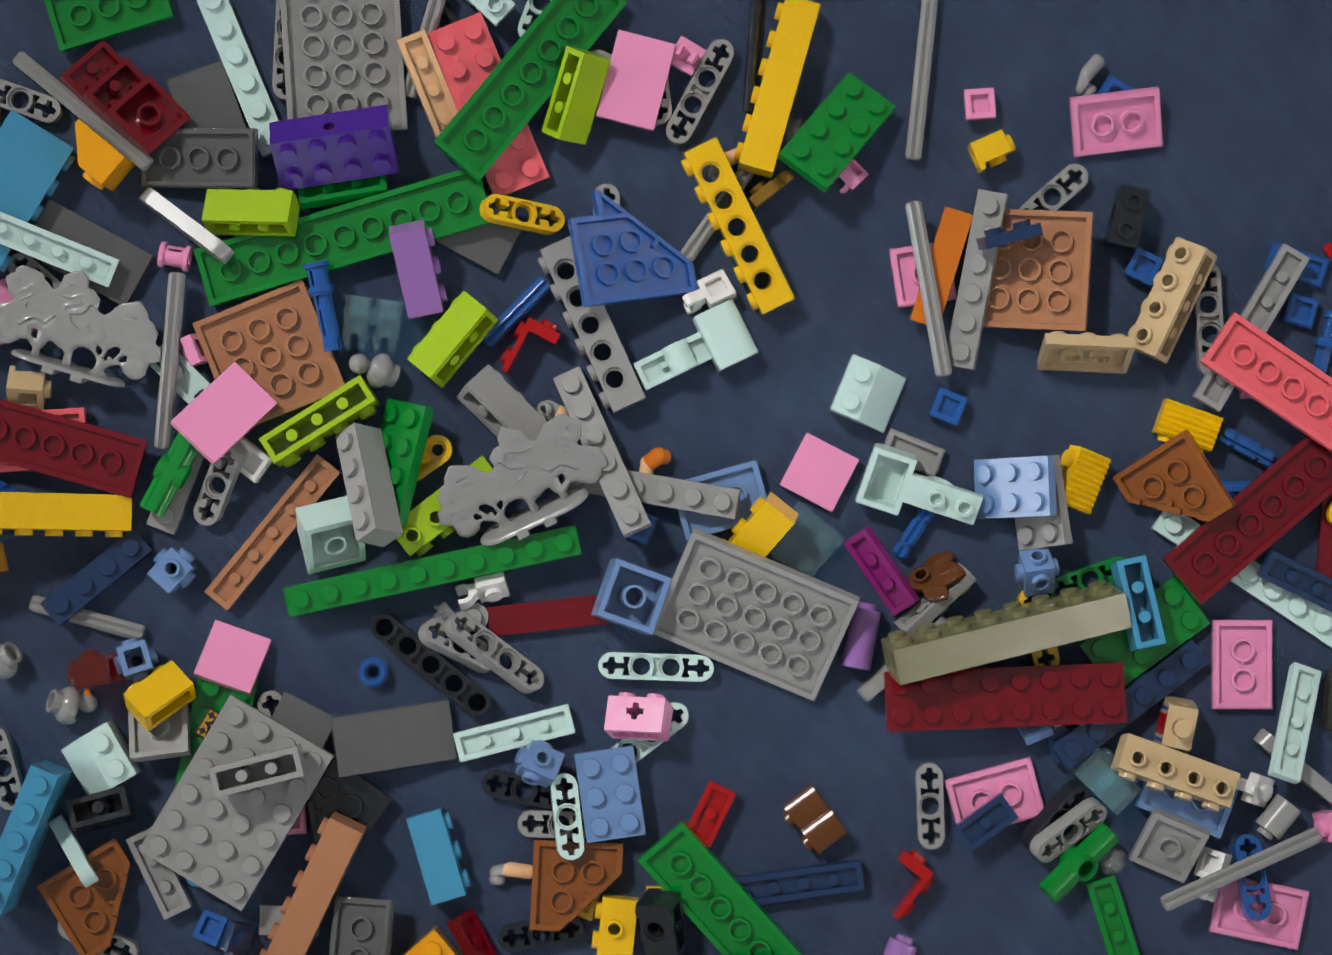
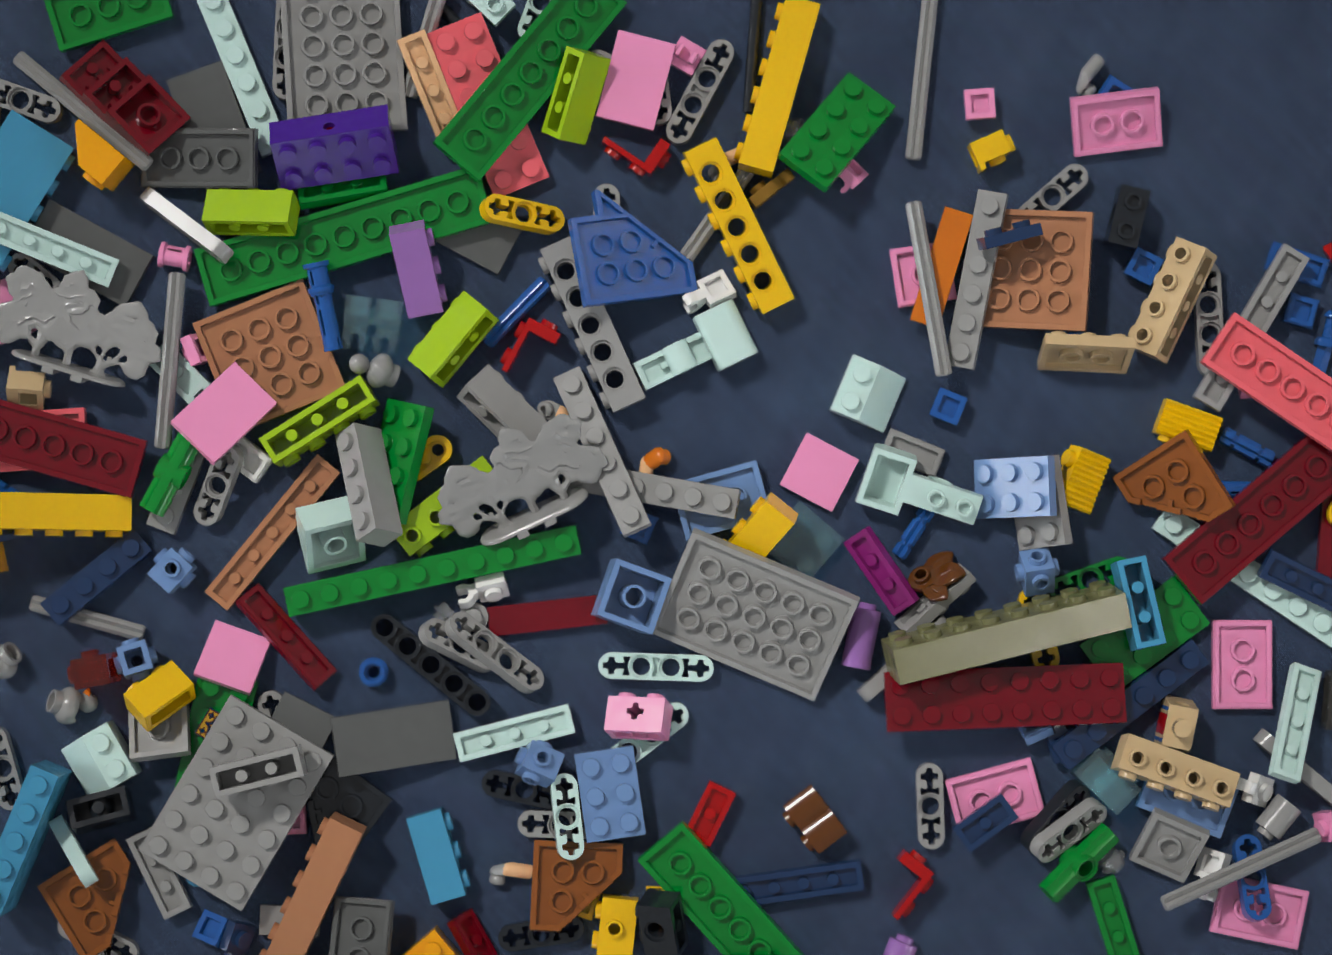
(286, 637): none -> dark red tile
(658, 157): none -> red bracket

